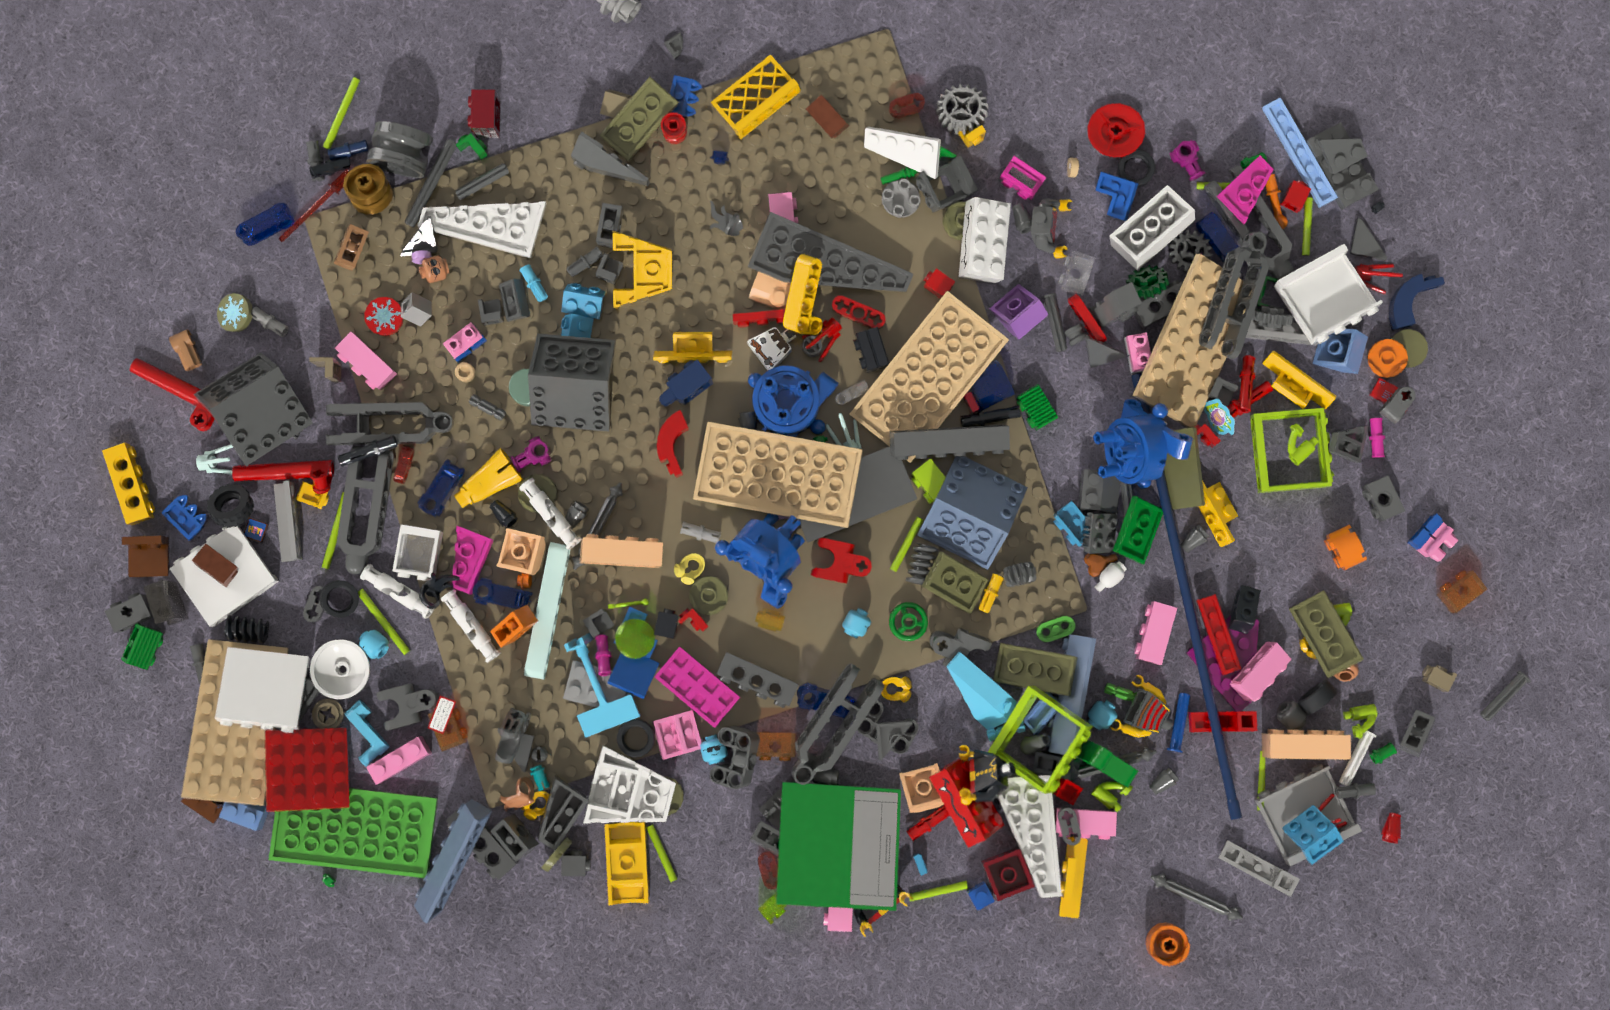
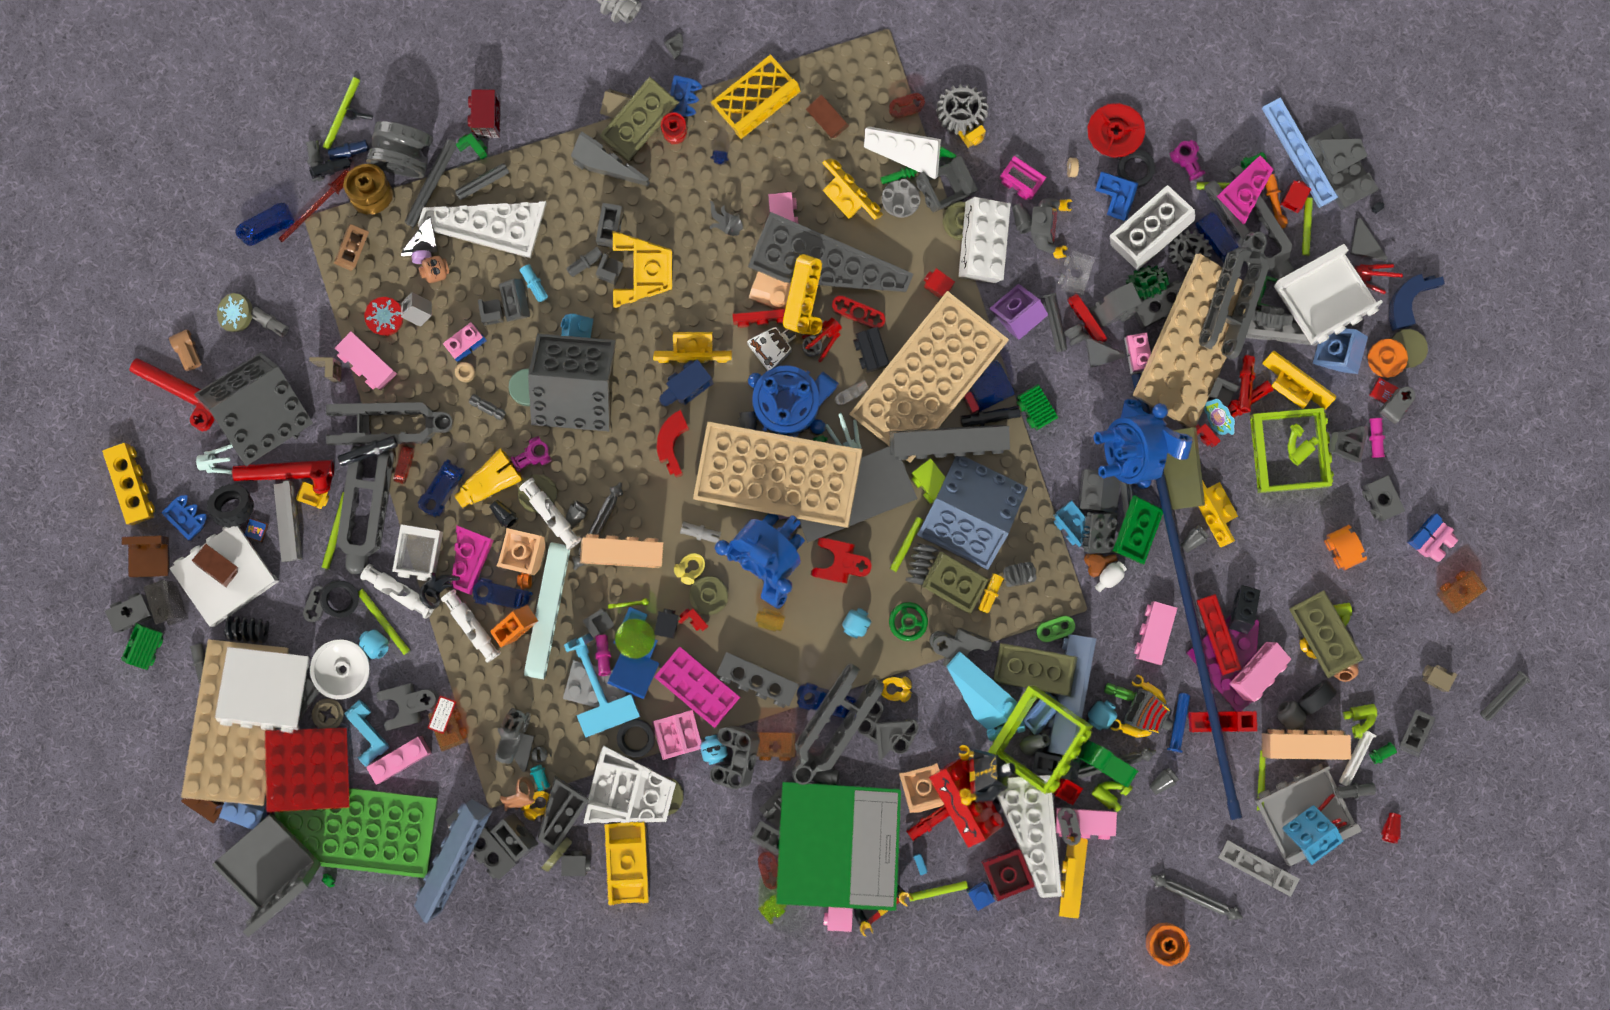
(267, 869): none -> dark grey bracket
(358, 115): none -> black hand
(582, 300): dark azure bracket -> none
(661, 853): lime piece -> none
(847, 194): none -> yellow bracket

